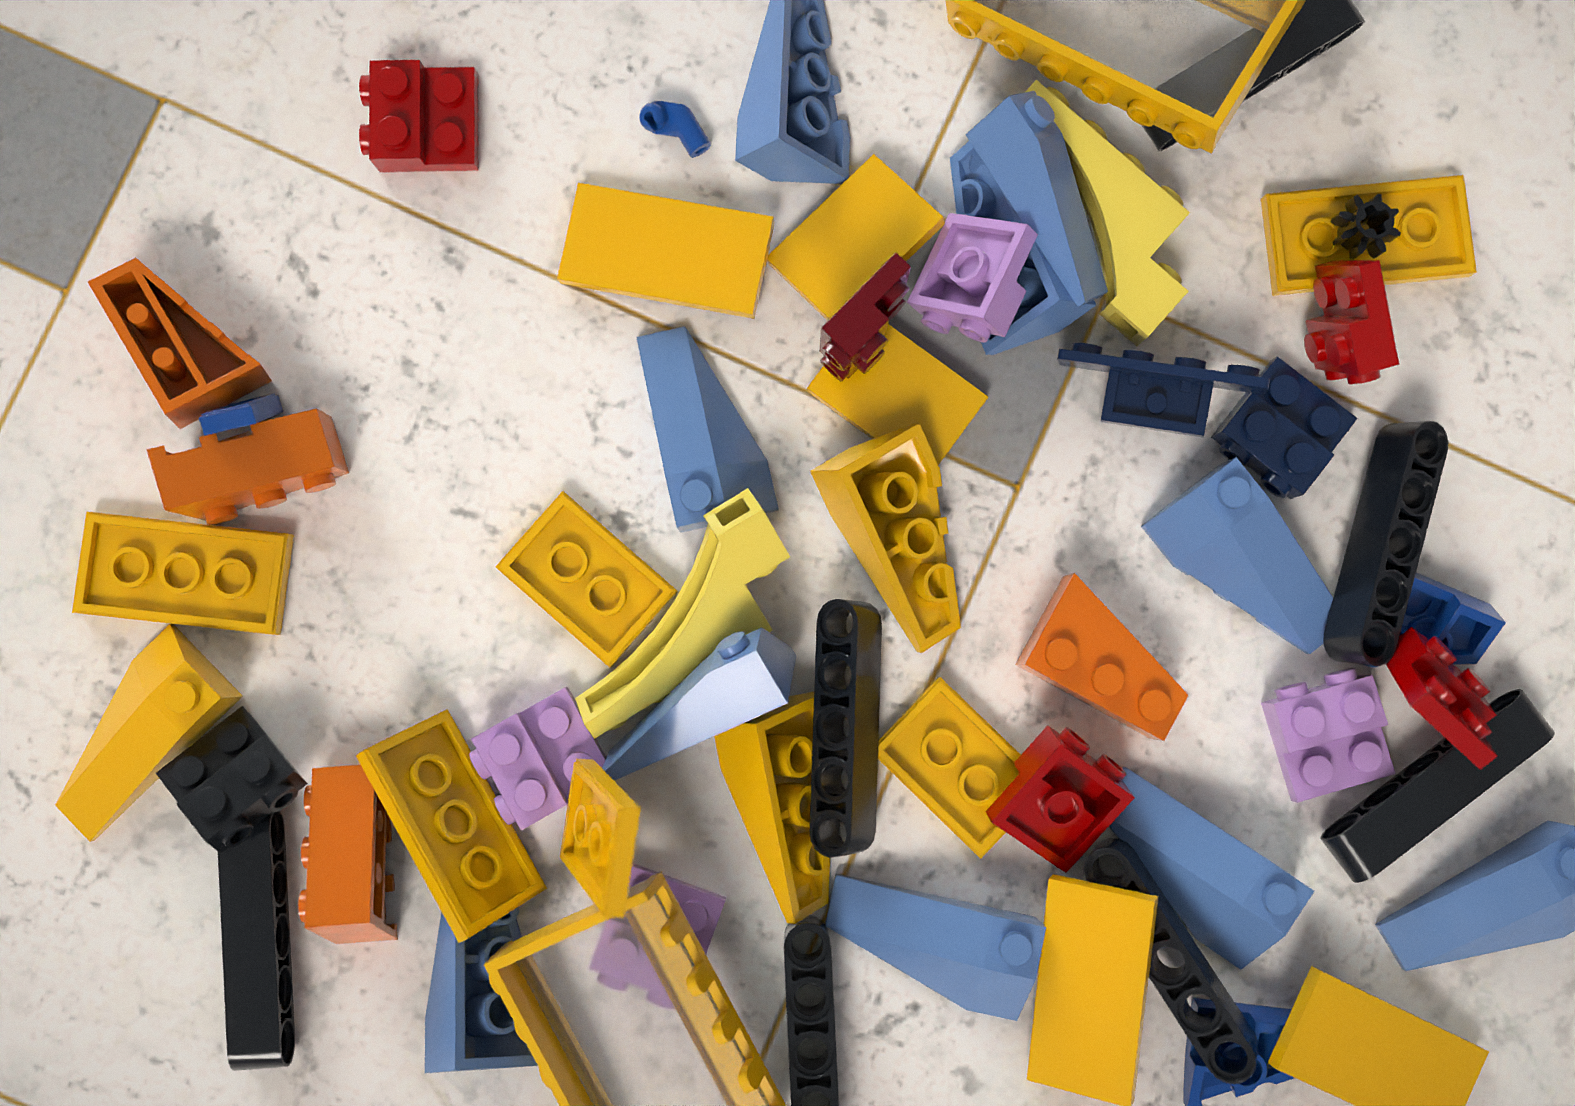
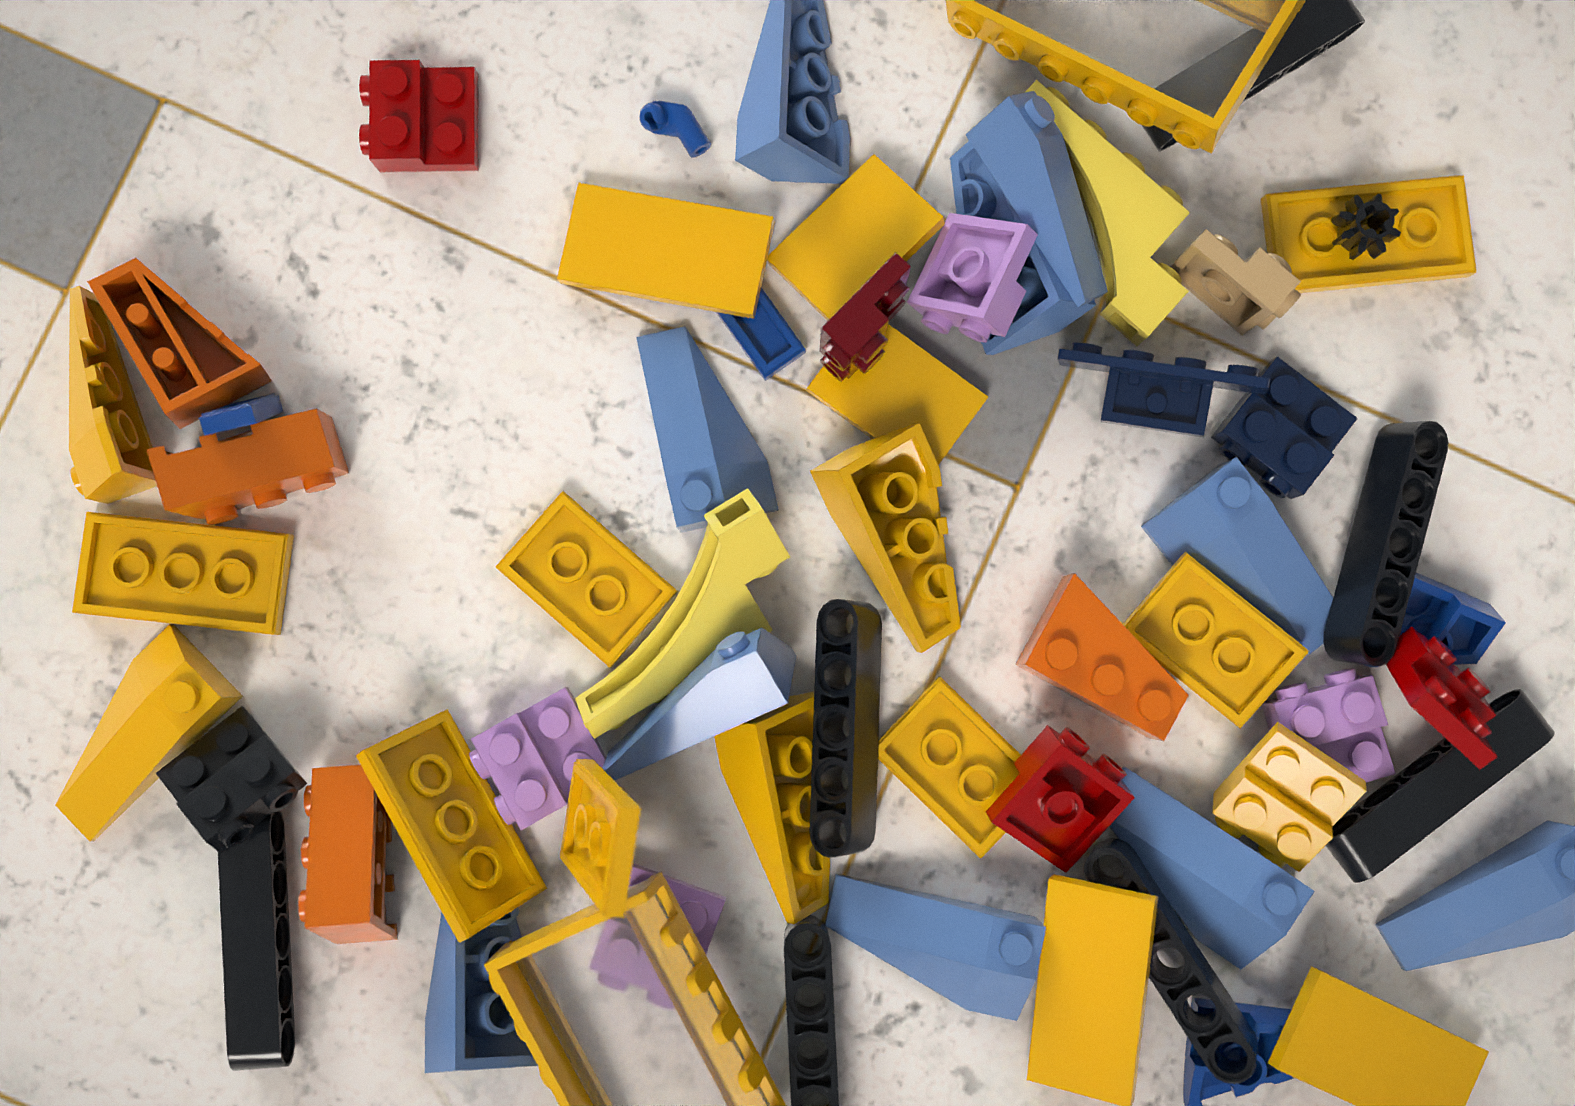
(104, 415): none -> yellow wedge
(766, 339): none -> blue tile
(1214, 640): none -> yellow tile
(1237, 289): none -> tan plate
(1286, 798): none -> yellow plate
(1356, 329): red plate -> none

